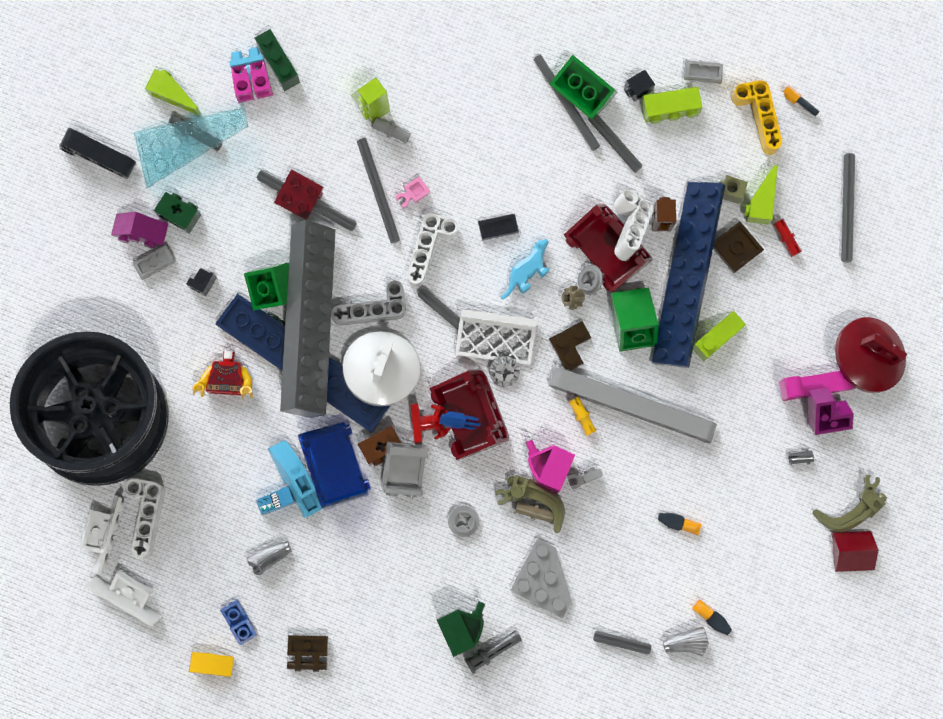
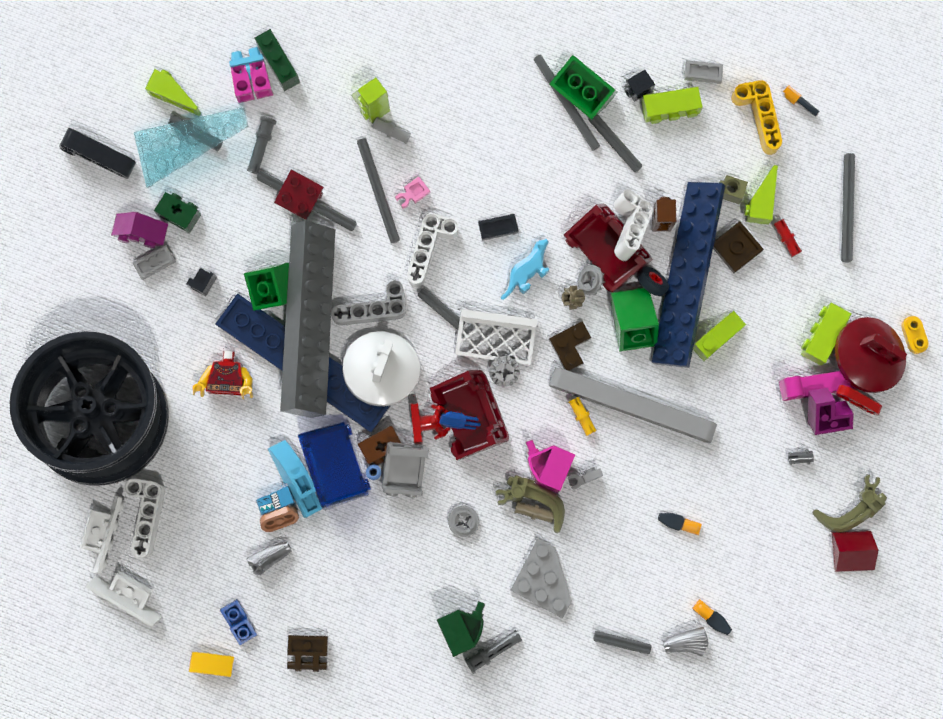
(263, 136): none -> dark grey pin
(279, 519): none -> nougat plate
(370, 469): none -> medium blue pin
(653, 281): none -> black bush
(825, 333): none -> lime brick
(859, 400): none -> red beam
(913, 334): none -> yellow plate

